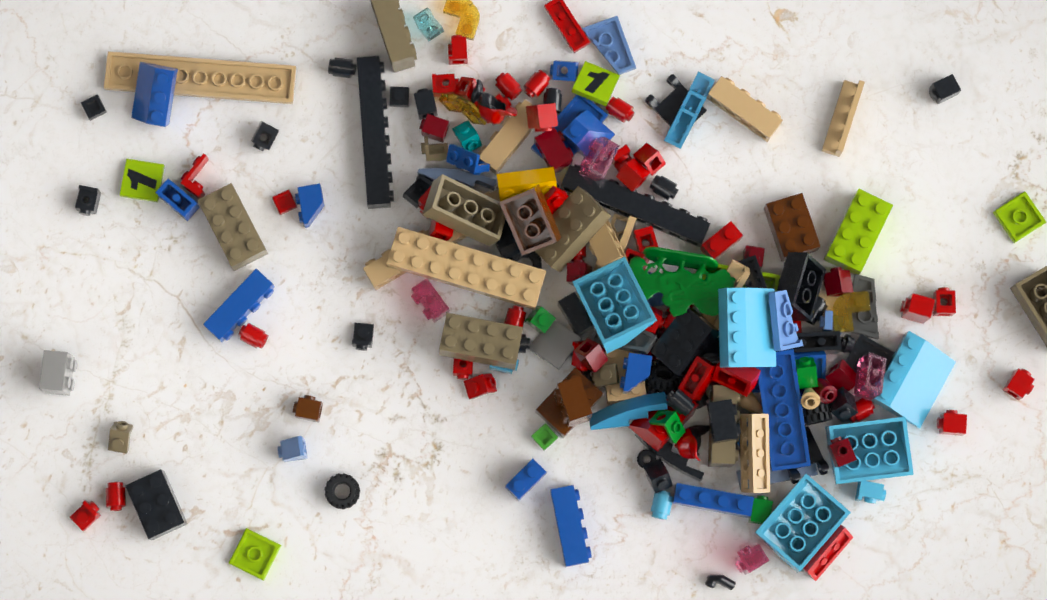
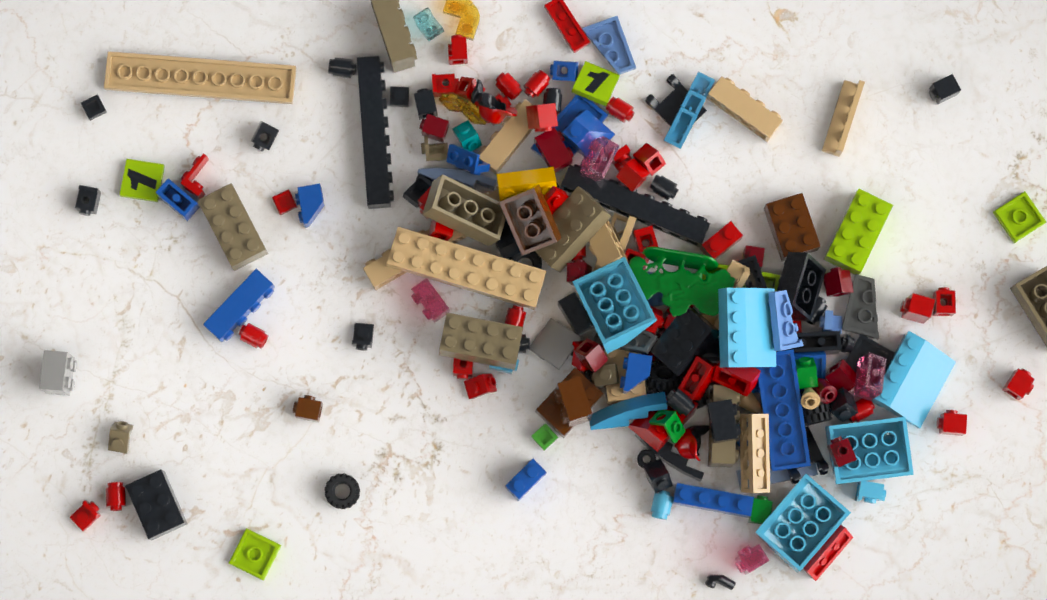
(154, 94): blue slope -> none
(292, 449): medium blue slope -> none
(540, 319): green brick -> none
(569, 525): blue brick -> none
(845, 306): clear yellow plate -> none

